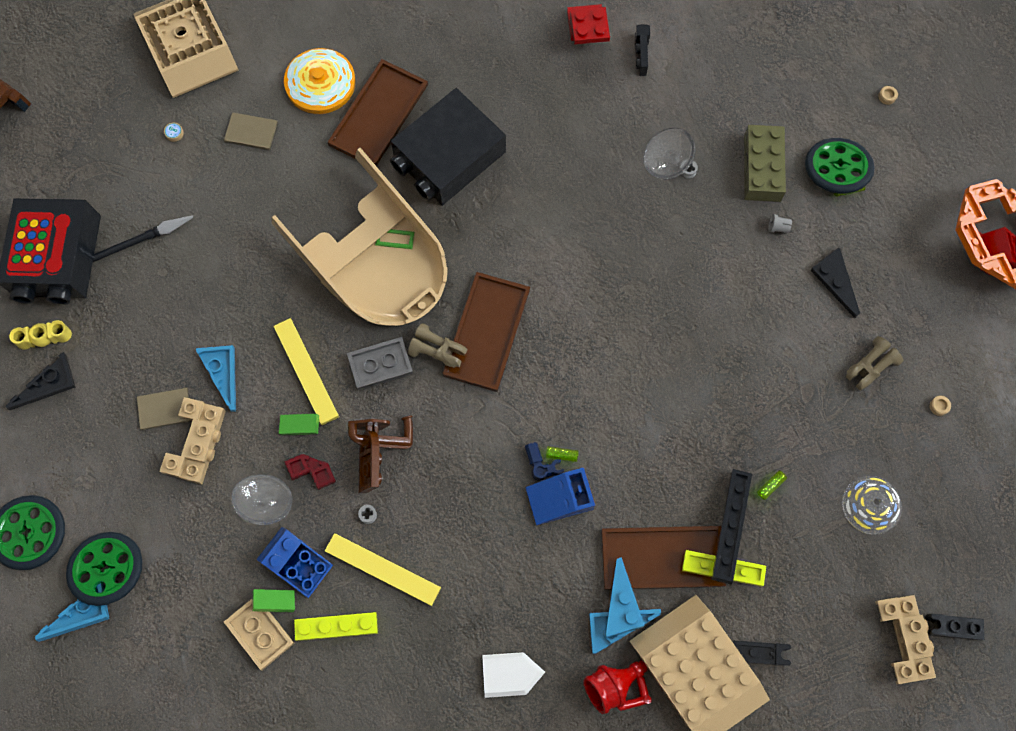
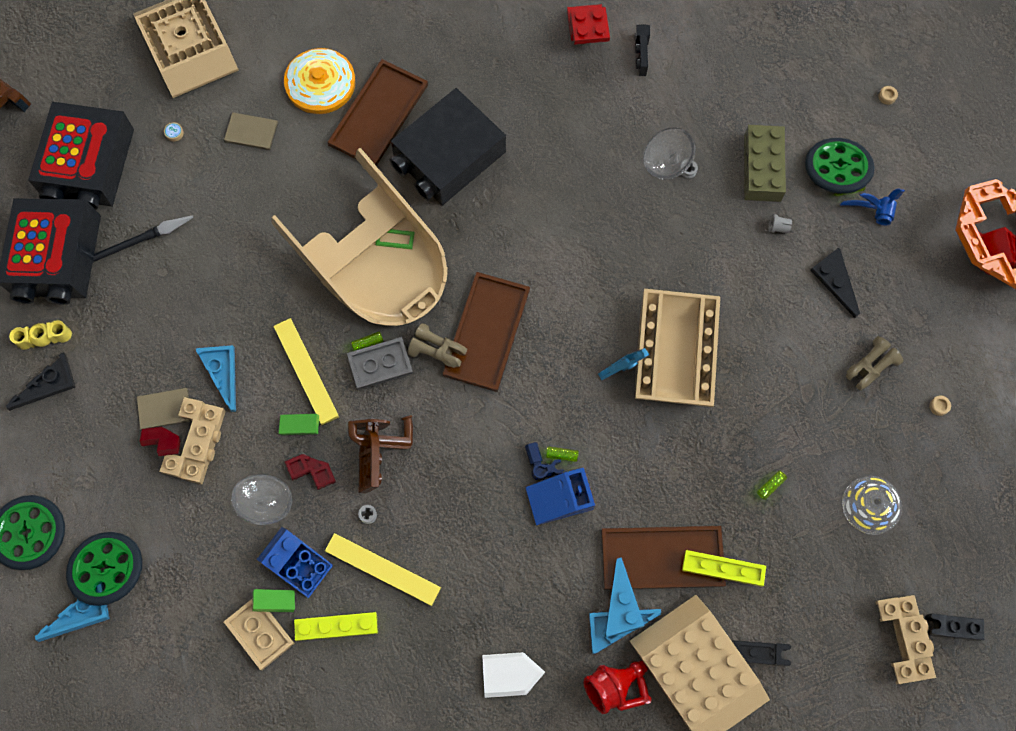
(81, 154): none -> brick
(167, 441): none -> dark red tile
(367, 341): none -> clear neon green axle
(626, 362): none -> dark azure wing
(681, 345): none -> tan slope
(731, 527): black plate -> none
(884, 207): none -> blue plant

